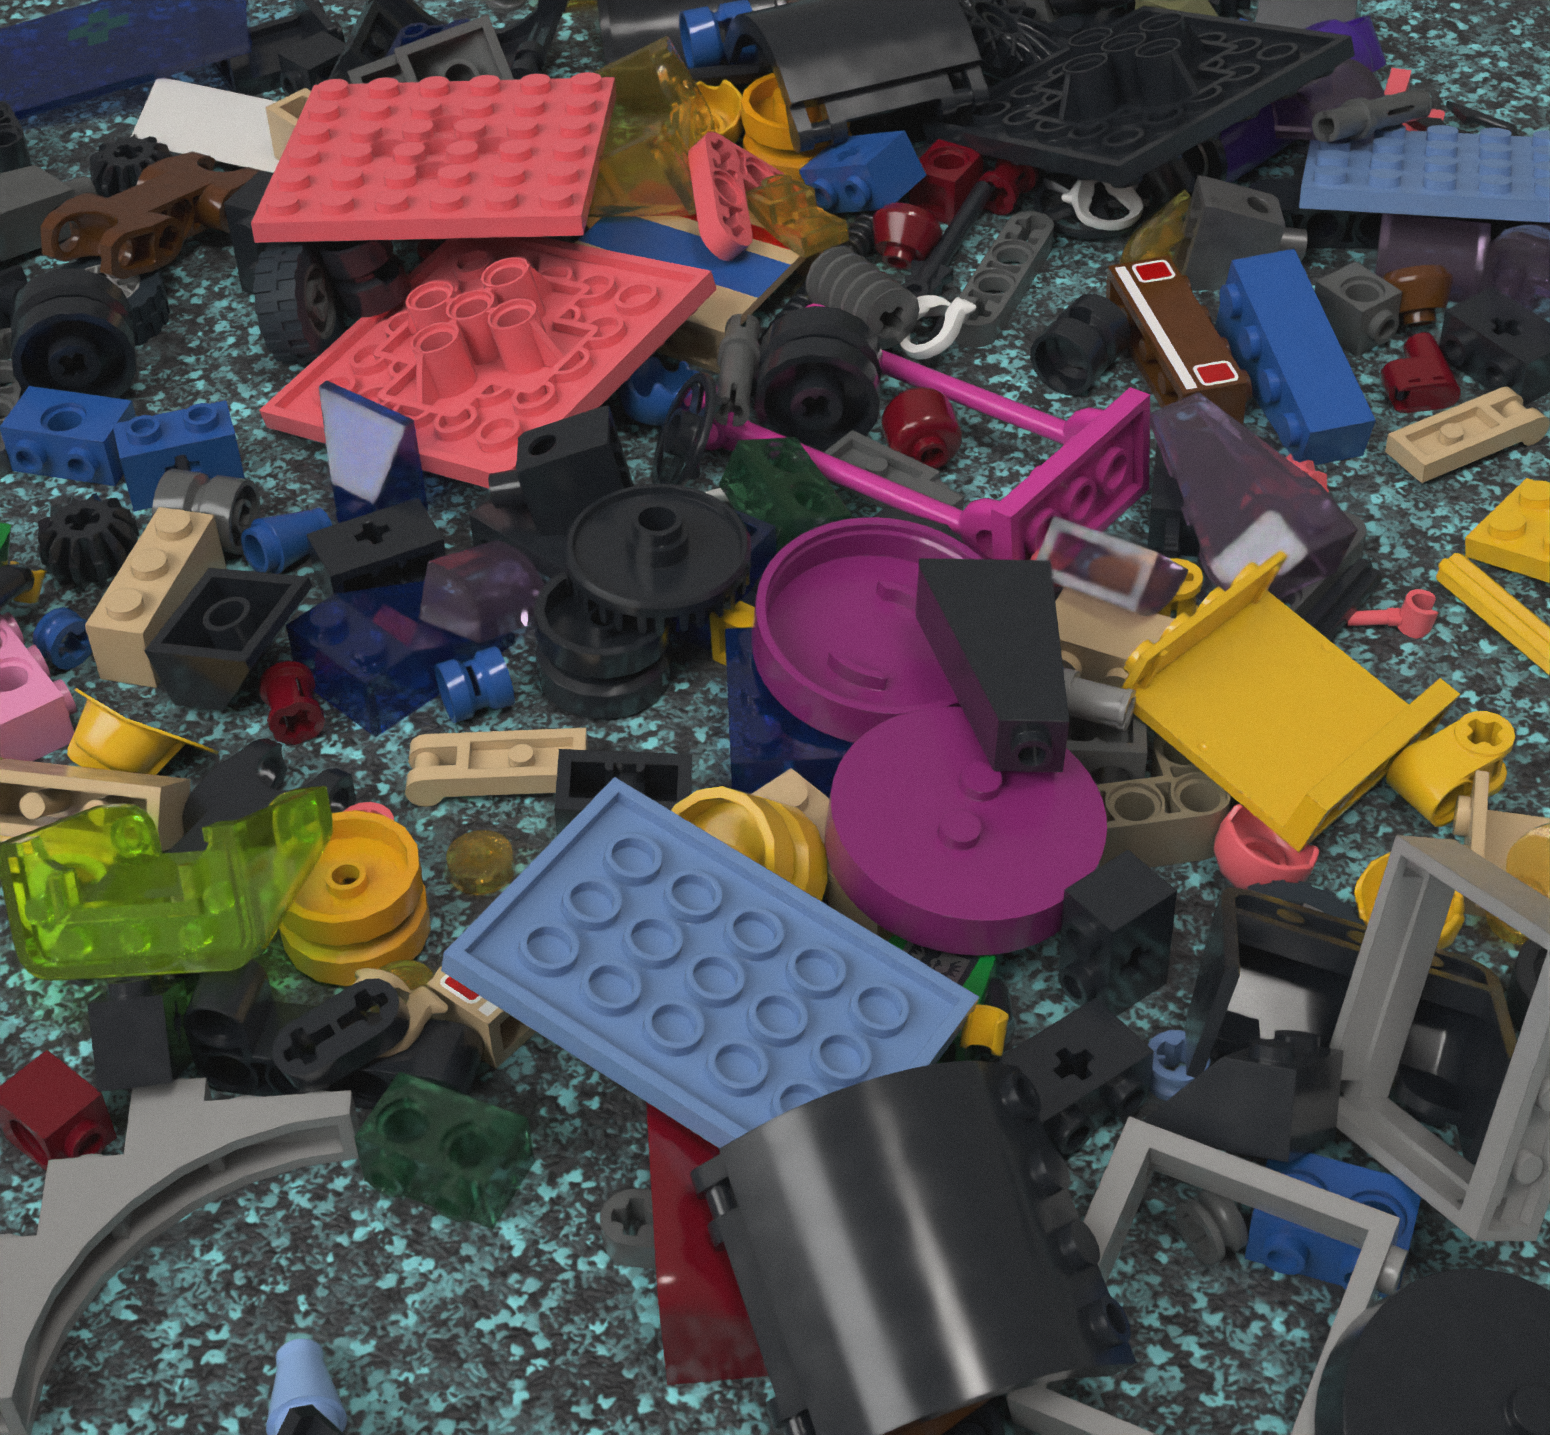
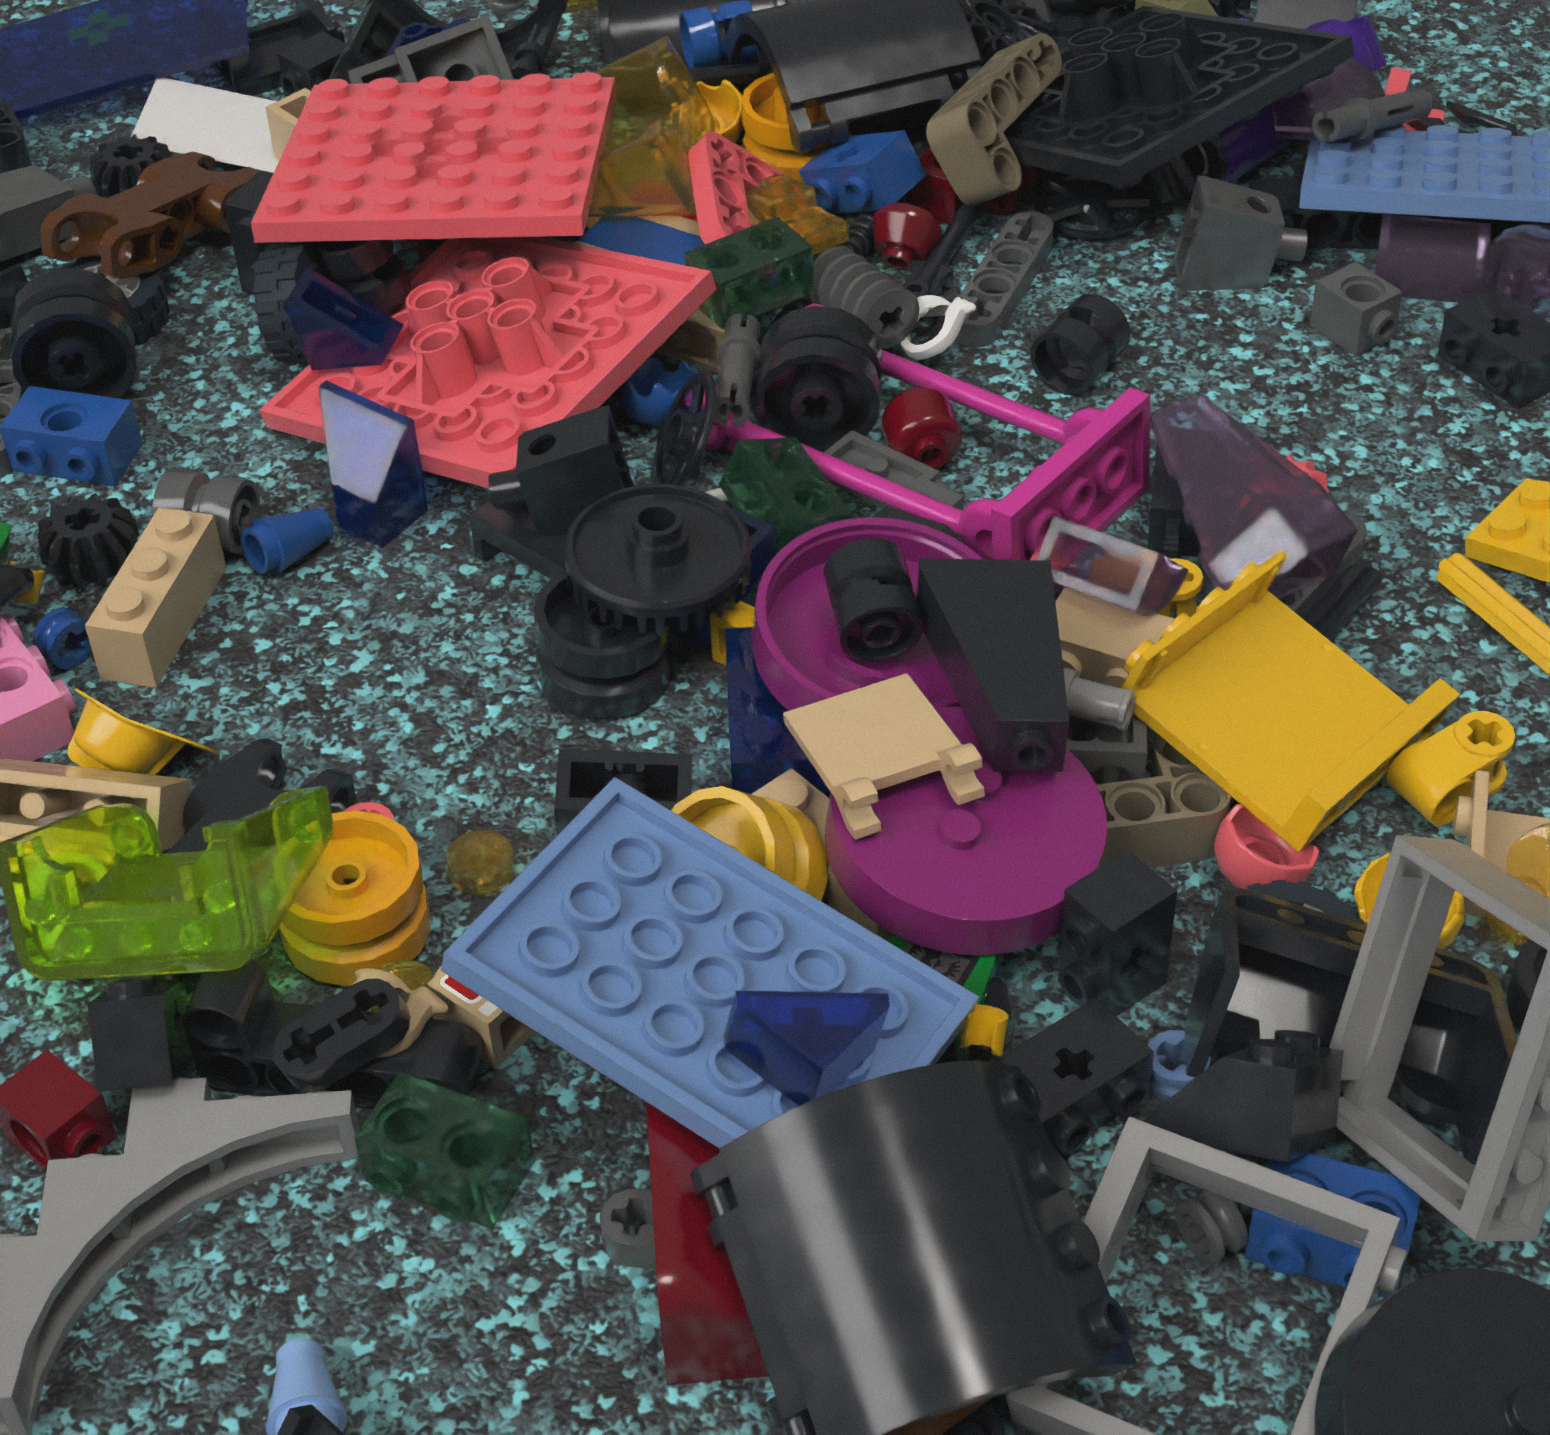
(182, 439): blue brick -> none
(223, 634): black slope -> none
(301, 711): dark red bush -> none
(337, 325): none -> clear blue slope
(375, 549): black brick -> none
(376, 654): clear blue slope -> none
(474, 684): blue wheel -> none
(481, 591): clear purple brick -> none
(487, 763): tan plate -> none
(755, 270): none -> clear green brick
(804, 1039): none -> clear blue slope
(873, 600): none -> black wheel
(880, 740): none -> tan flag
(970, 126): none -> dark tan beam
(1081, 198): white piece -> none
(1159, 232): clear yellow slope -> none
(1175, 337): reddish brown brick -> none
(1293, 358): blue wedge -> none
(1412, 619): coral hand -> none
(1421, 379): dark red piece -> none
(1424, 292): reddish brown cone -> none
(1466, 434): tan plate -> none

